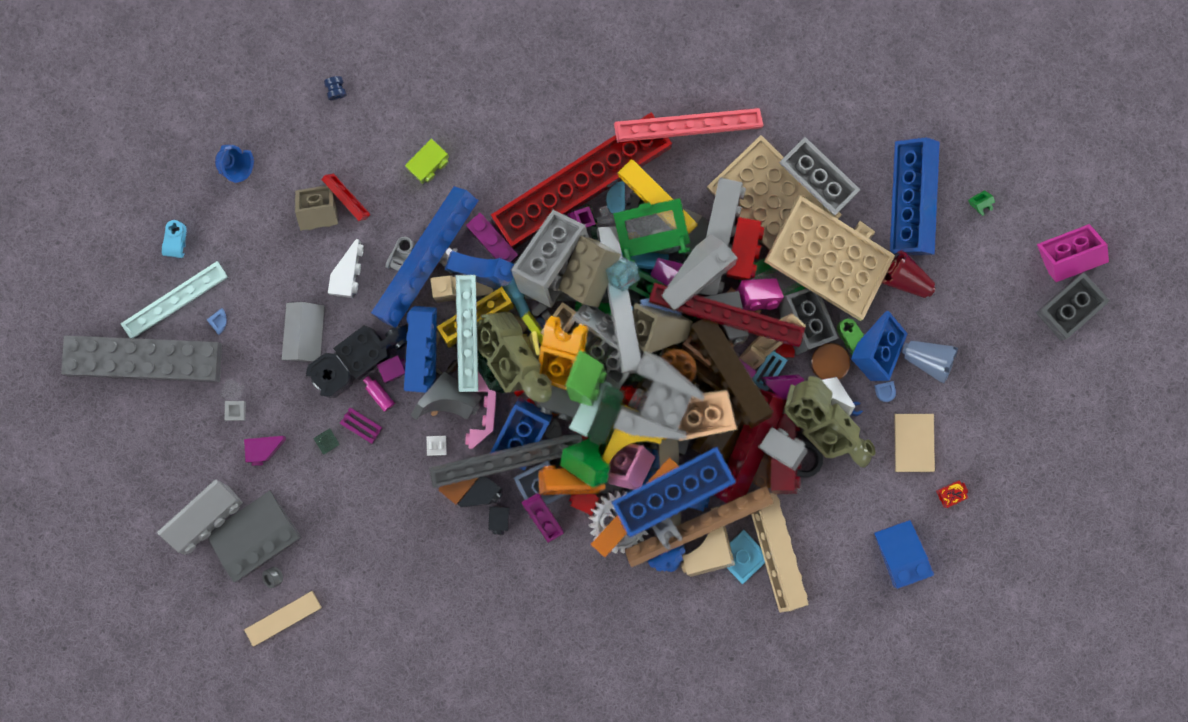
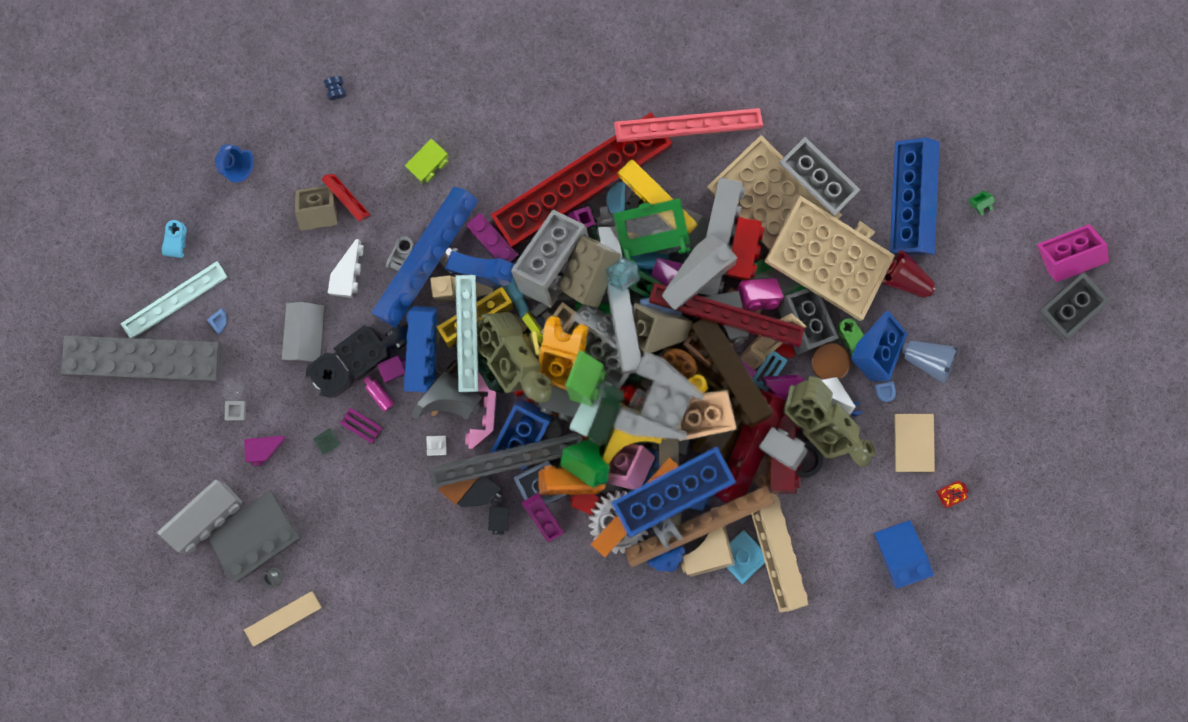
(699, 382): none -> yellow tile

